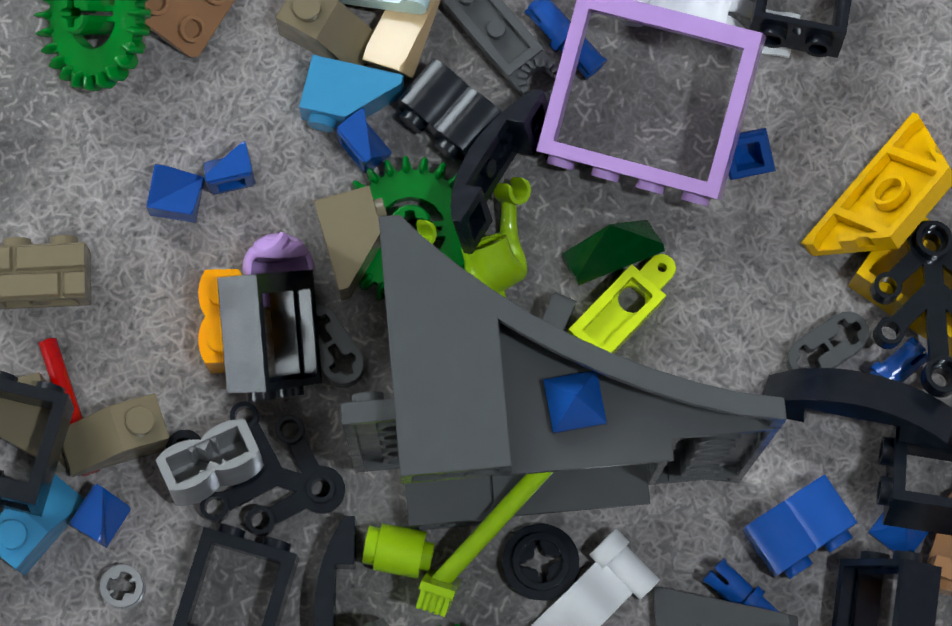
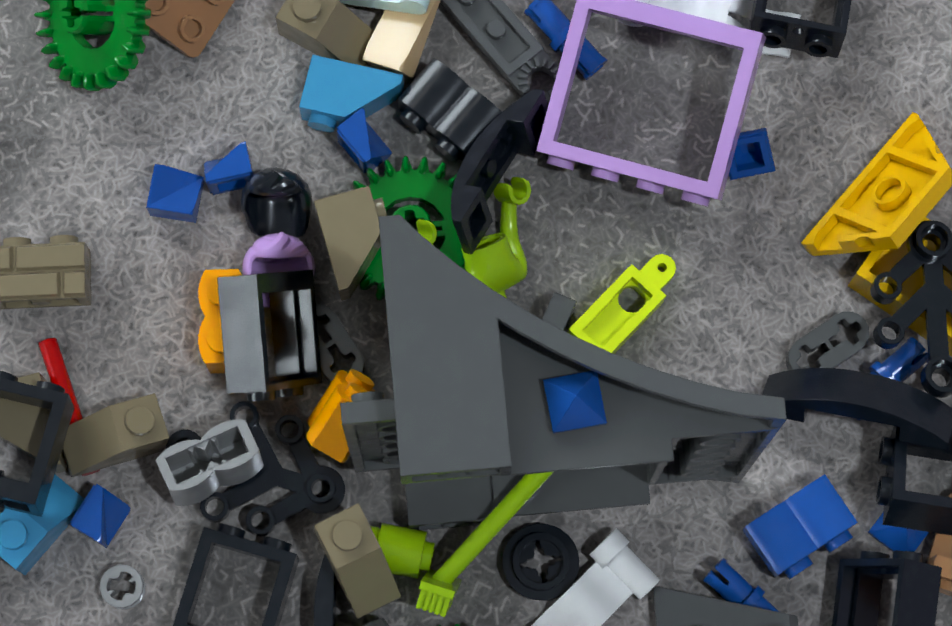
(276, 203): none -> black hair
(325, 420): none -> light orange brick
(357, 560): none -> dark tan slope
(612, 249): dark green slope -> none

